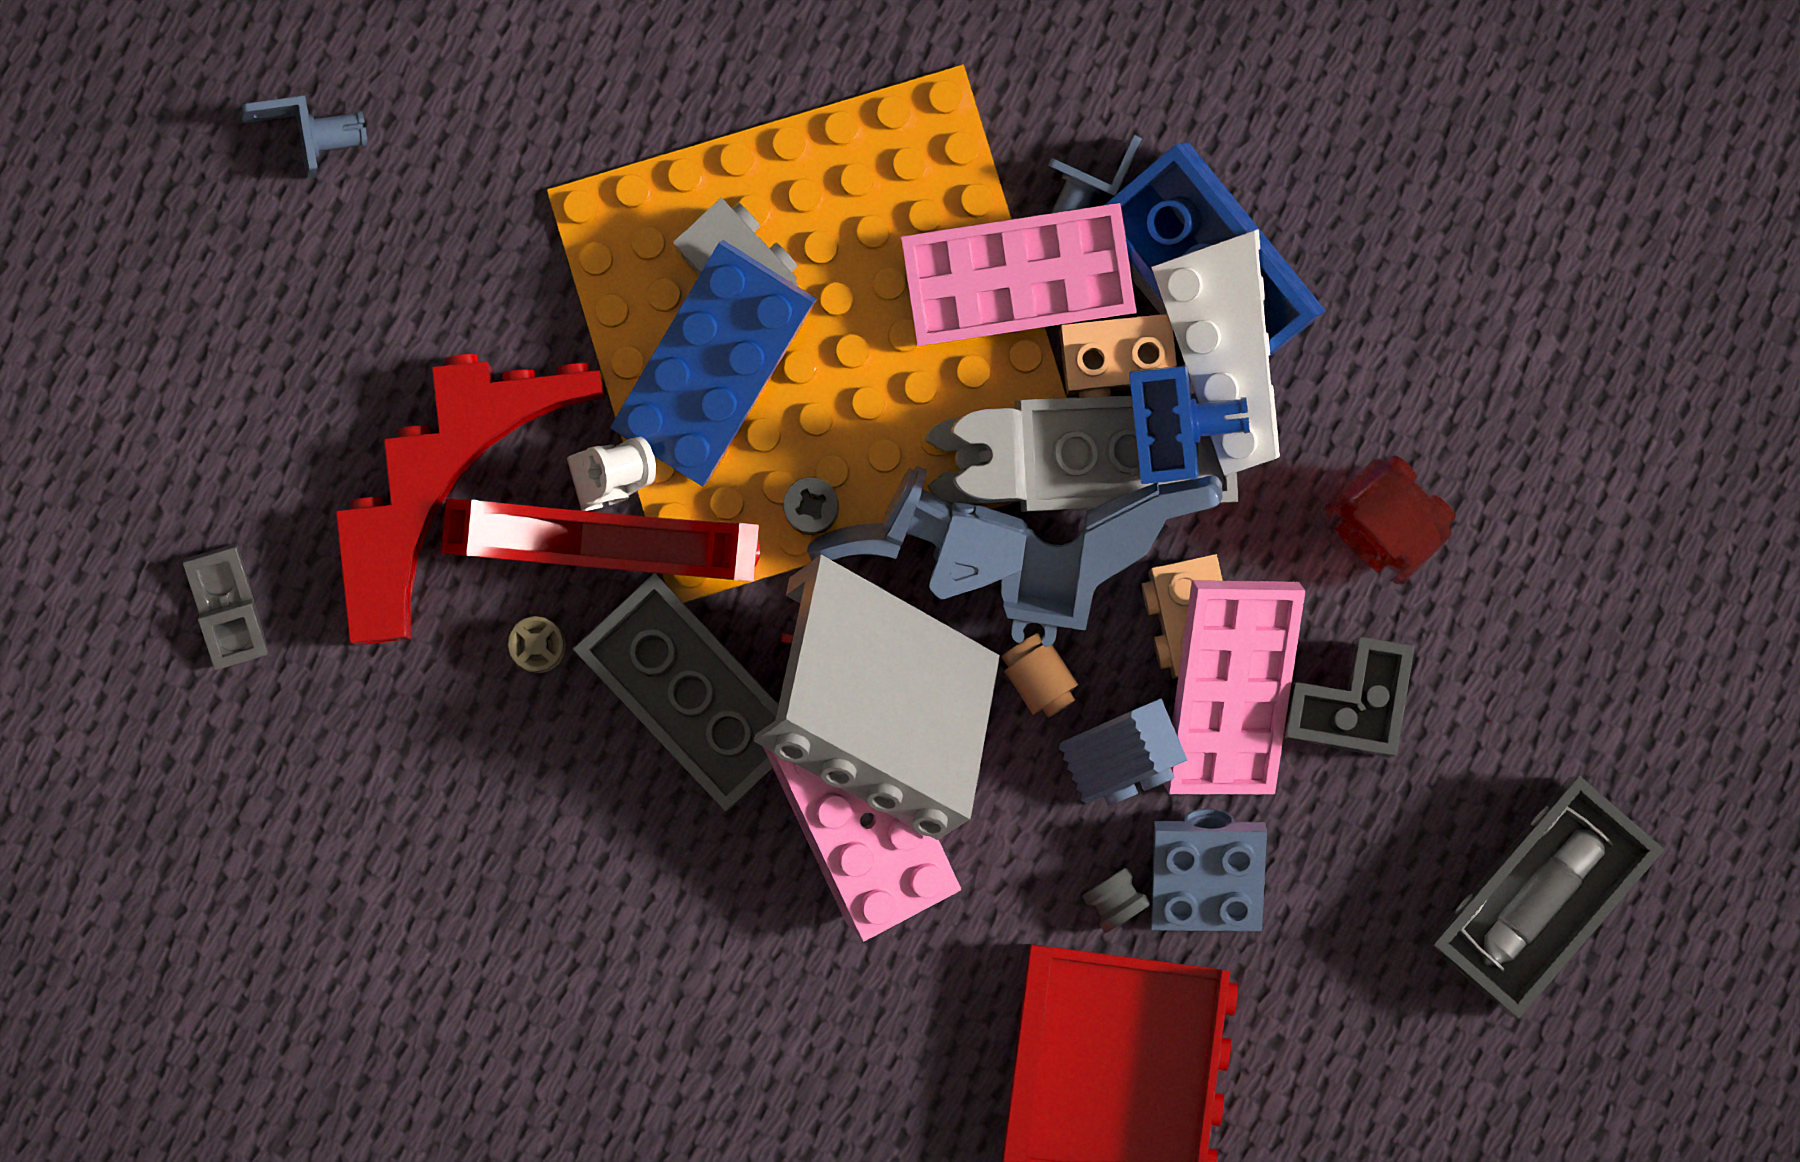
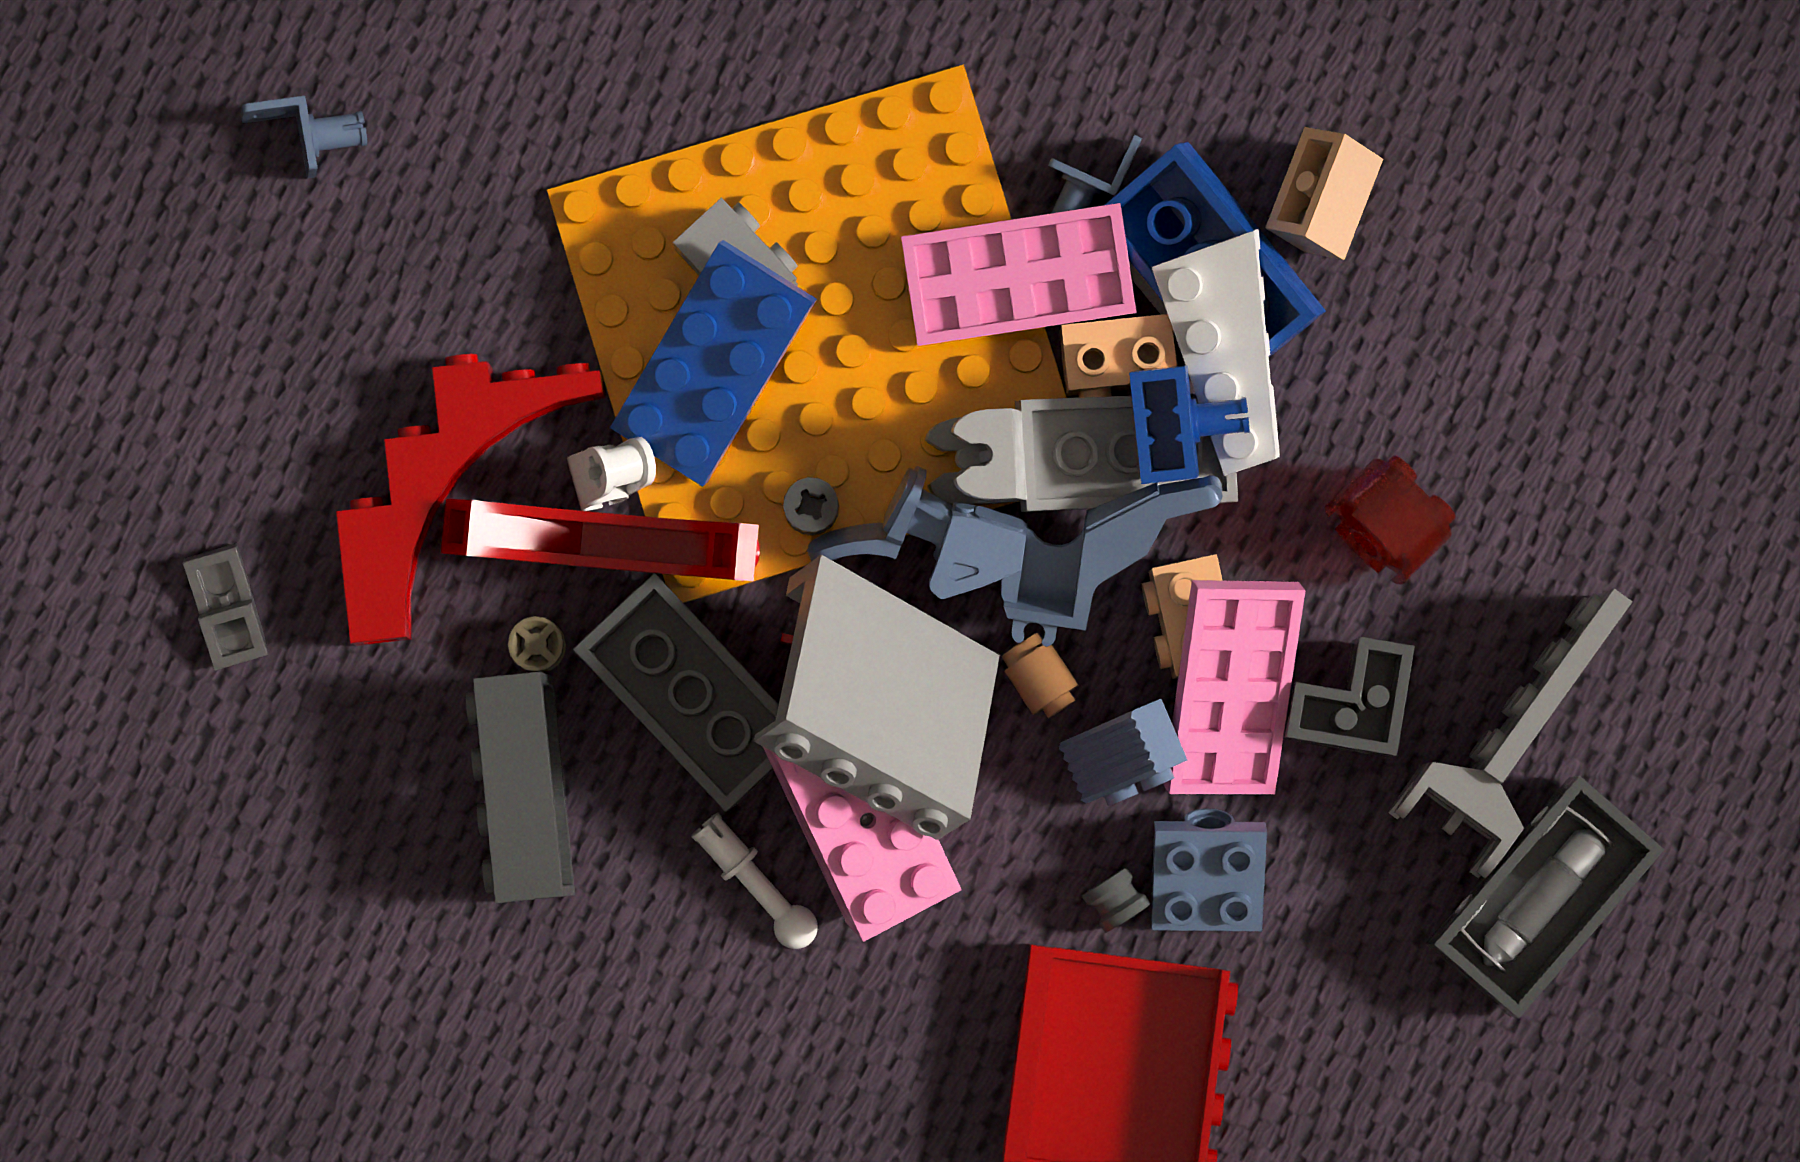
(522, 787): none -> dark grey piece
(793, 924): none -> white pin
(1324, 193): none -> light nougat brick
(1477, 792): none -> light grey hinge

